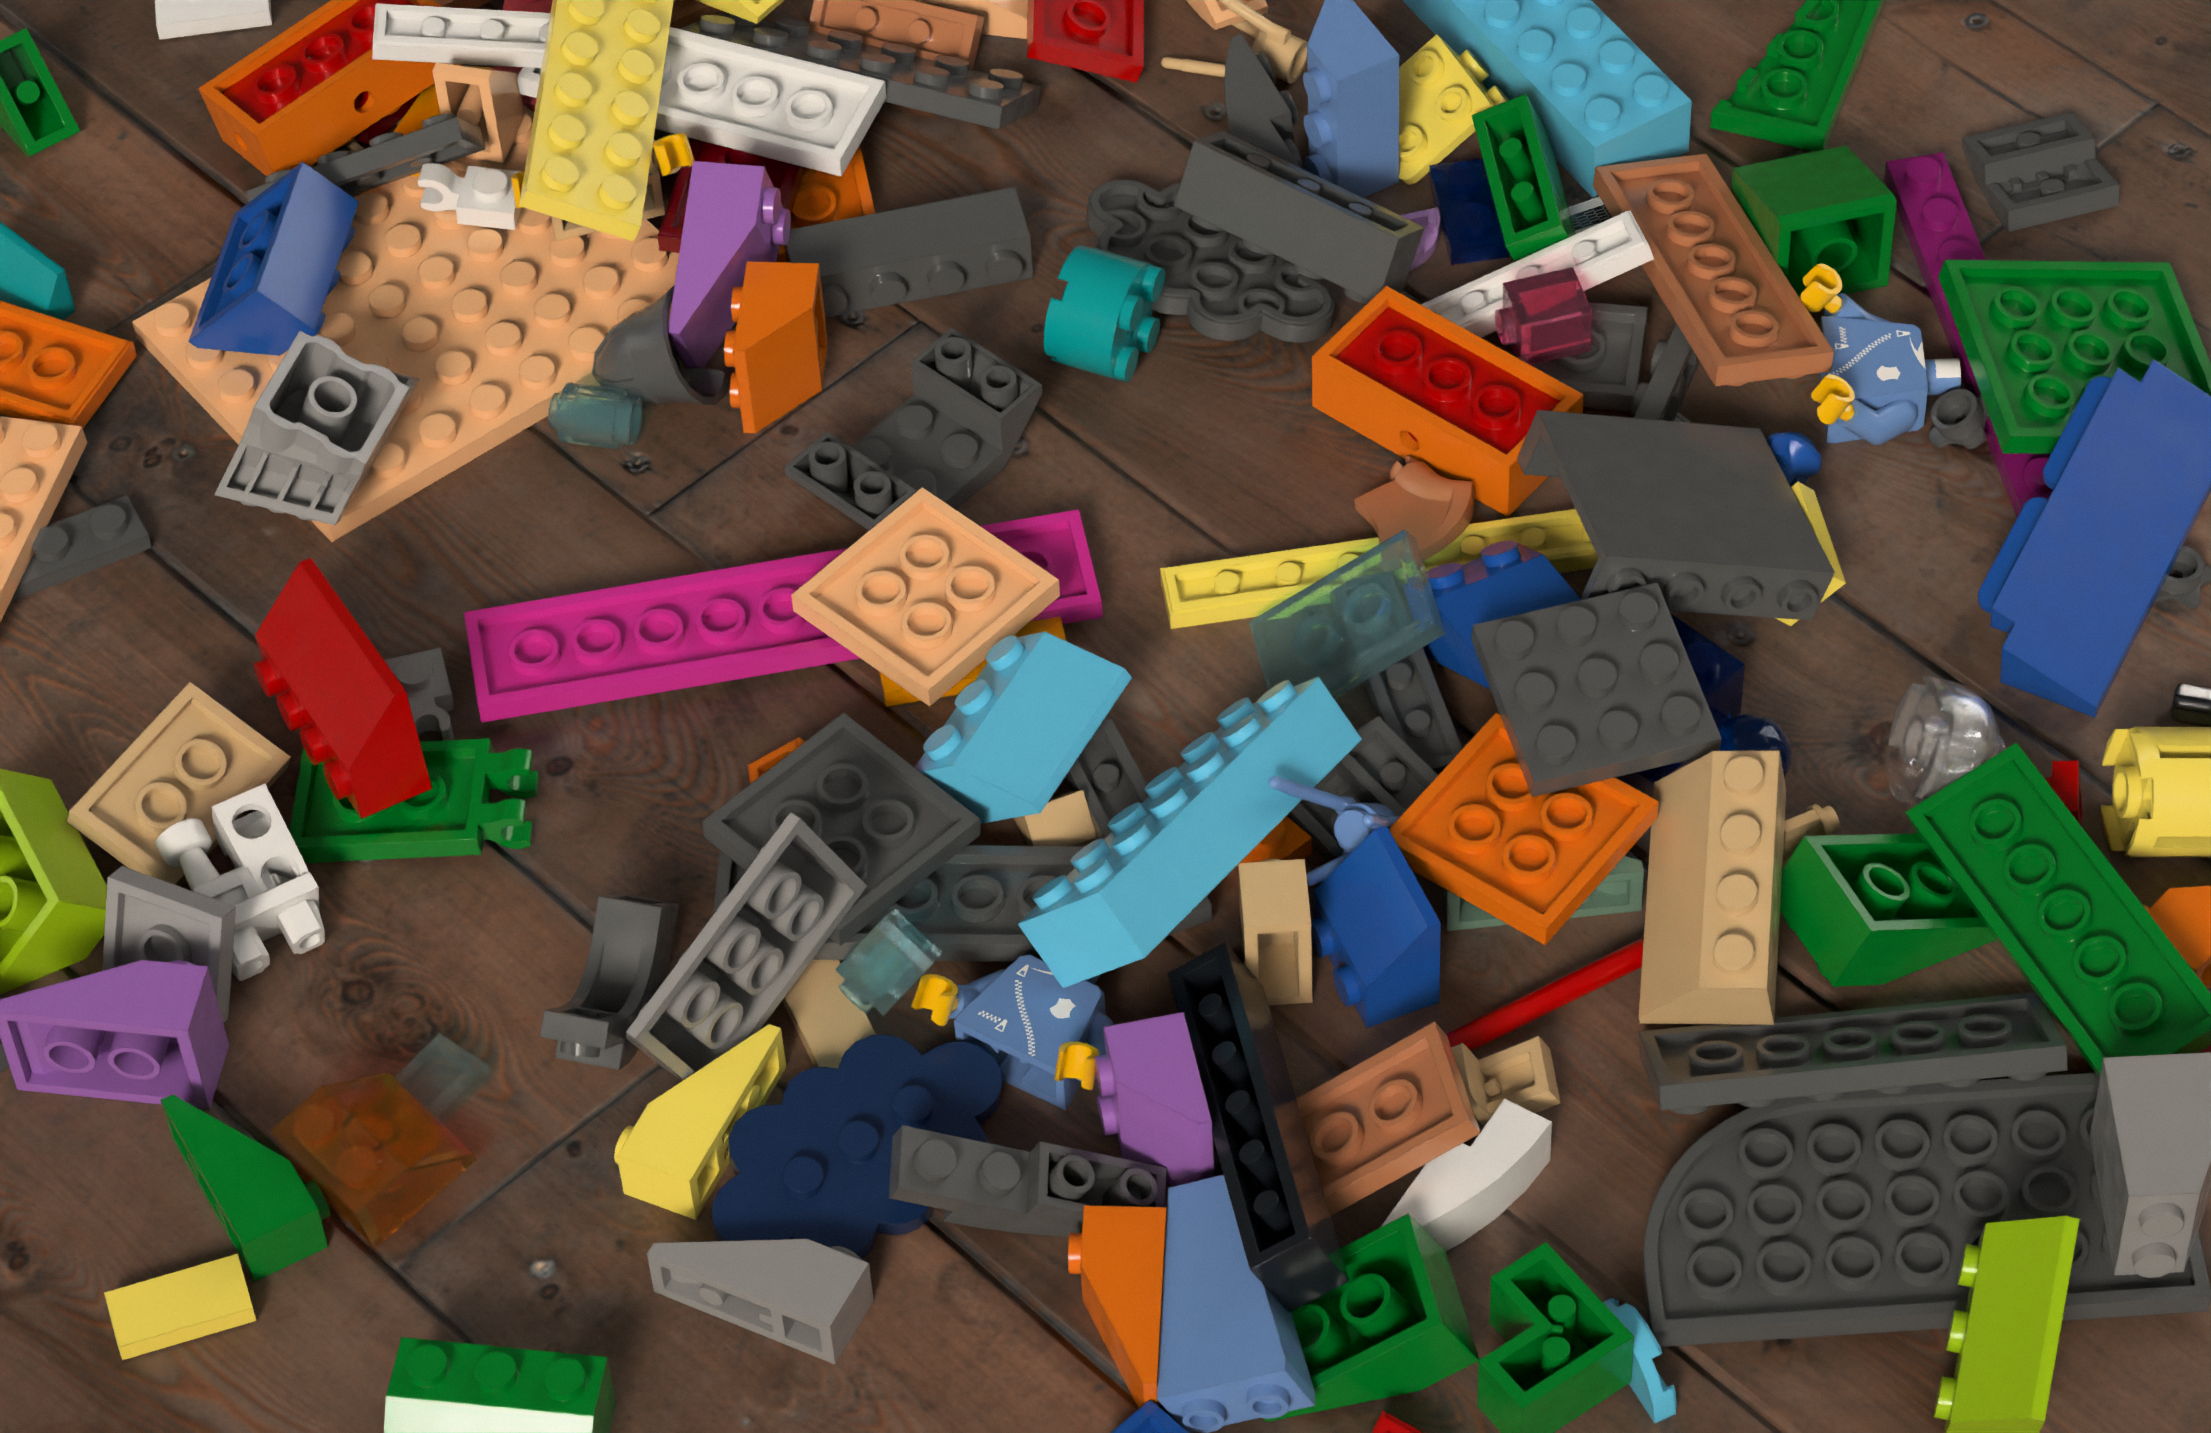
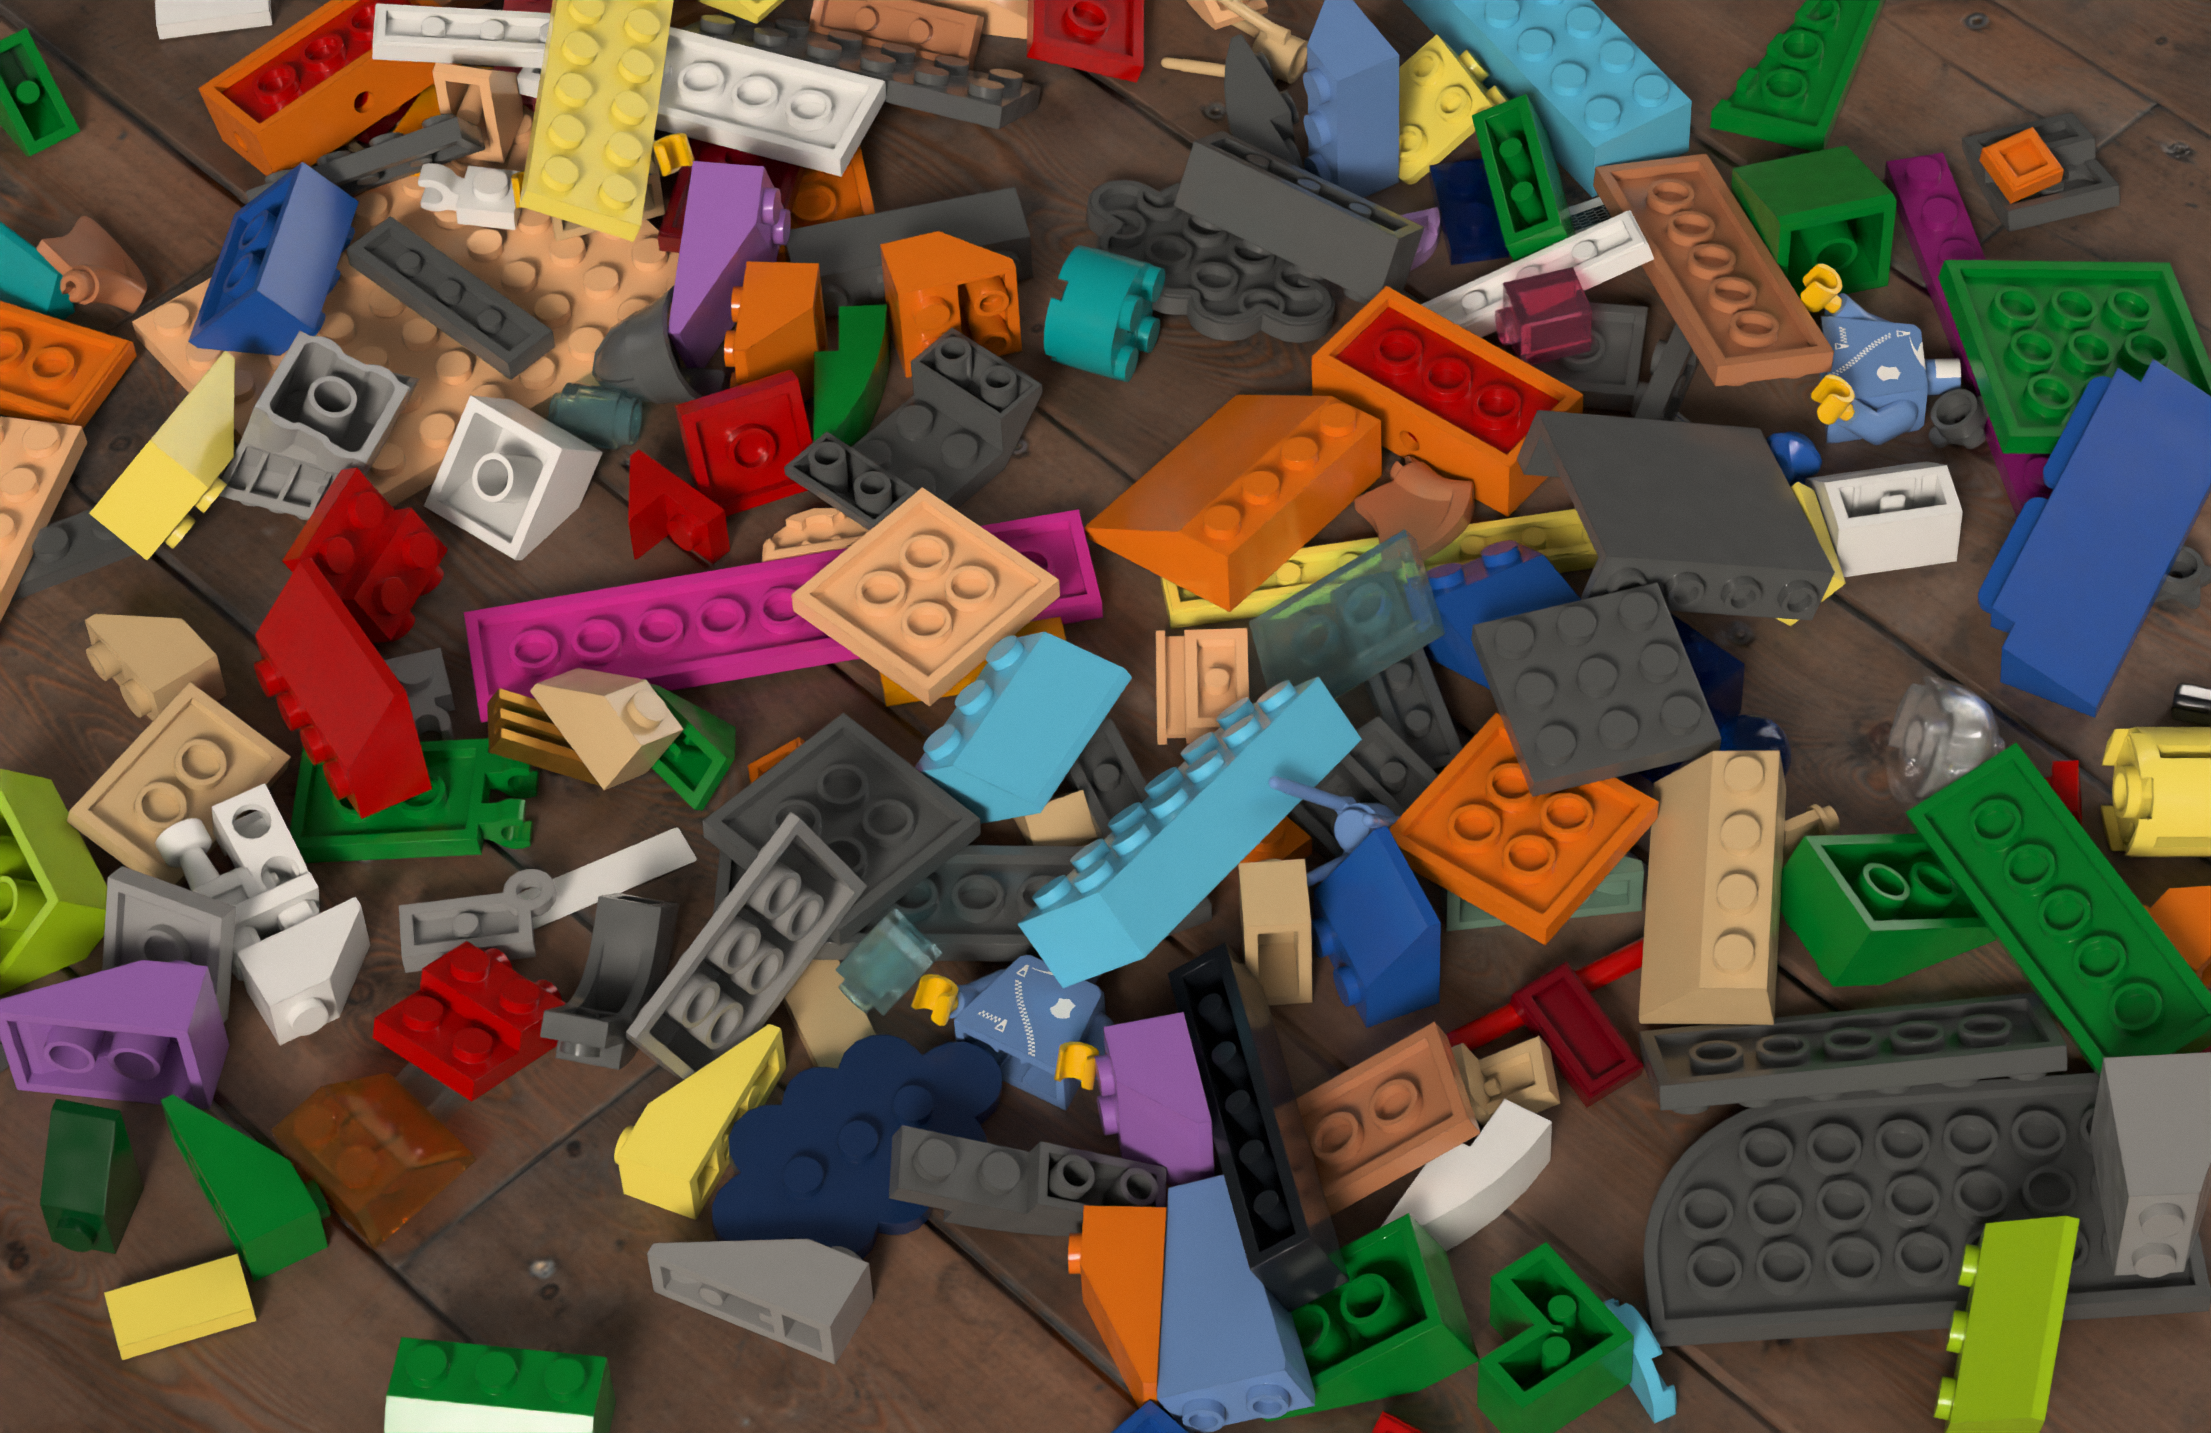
(88, 1177): none -> dark green slope
(94, 267): none -> nougat arm
(152, 659): none -> tan slope
(175, 467): none -> light yellow slope
(306, 970): none -> white slope
(370, 555): none -> red plate
(451, 298): none -> dark grey plate
(470, 1020): none -> red plate
(483, 920): none -> light grey hinge
(510, 475): none -> white slope
(526, 716): none -> pearl gold tile
(609, 722): none -> tan slope
(615, 874): none -> white sticker
(669, 506): none -> red slope
(700, 752): none -> green slope
(744, 440): none -> red hinge
(812, 533): none -> light nougat plate
(854, 378): none -> green slope
(947, 284): none -> orange slope
(1198, 680): none -> light nougat plate
(1244, 493): none -> orange slope
(1578, 1033): none -> dark red tile
(1890, 517): none -> white slope
(2021, 165): none -> orange tile

